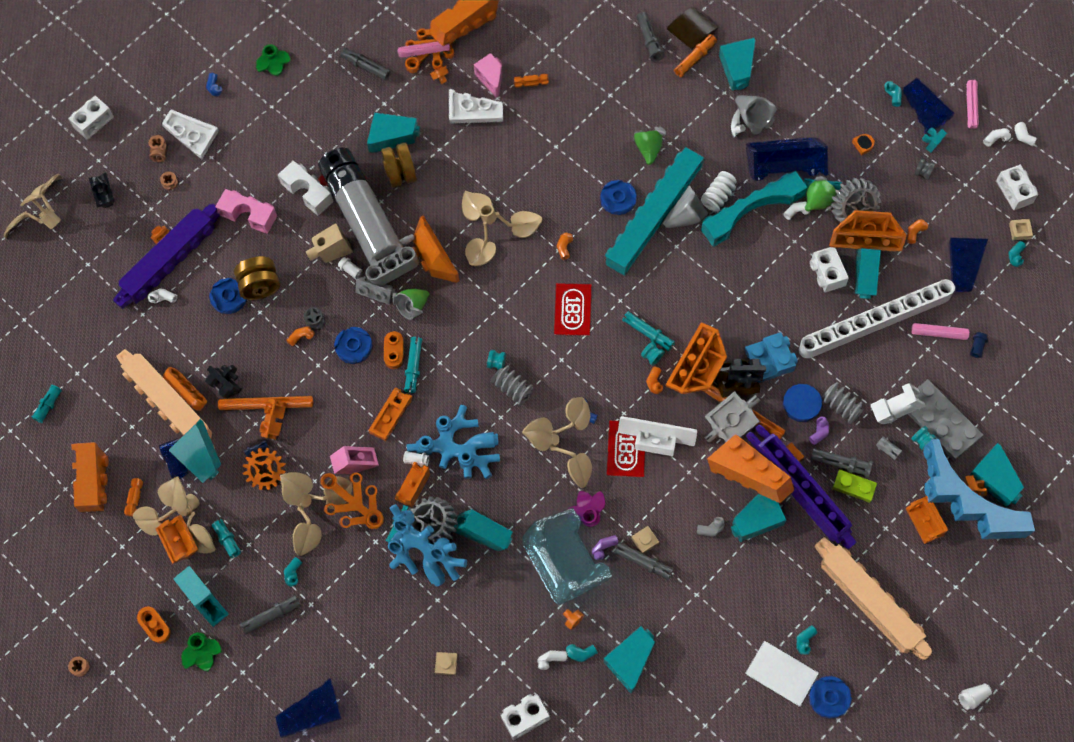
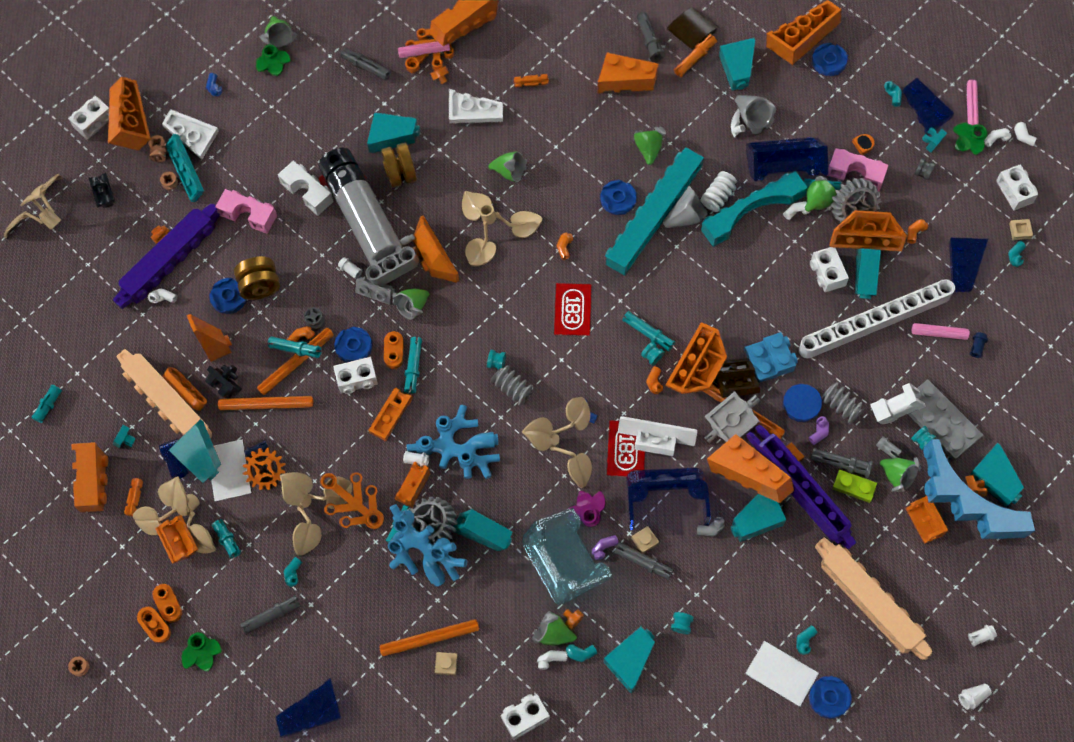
(123, 437): none -> teal tile
(127, 116): none -> orange wedge
(166, 602): none -> orange plate
(184, 168): none -> teal tile
(201, 596): teal slope -> none
(210, 338): none -> orange wedge
(230, 479): none -> white sticker
(272, 411): orange hinge -> none
(278, 33): none -> light grey hat
(292, 363): none -> orange axle
(300, 348): none -> teal pin
(329, 245): tan torso -> none
(353, 459): bright pink slope -> none
(354, 370): none -> white brick
(429, 637): none -> orange axle
(490, 73): bright pink slope -> none
(509, 165): none -> hat
(553, 631): none -> bright green hat
(626, 74): none -> orange wedge
(641, 481): none -> clear blue windscreen
(682, 623): none -> teal wheel
(746, 373): black hips -> none
(802, 34): none -> orange wedge
(829, 59): none -> blue tile
(845, 162): none -> bright pink arch
(900, 472): none -> hat
(968, 139): none -> green plate
(982, 635): none -> white pin

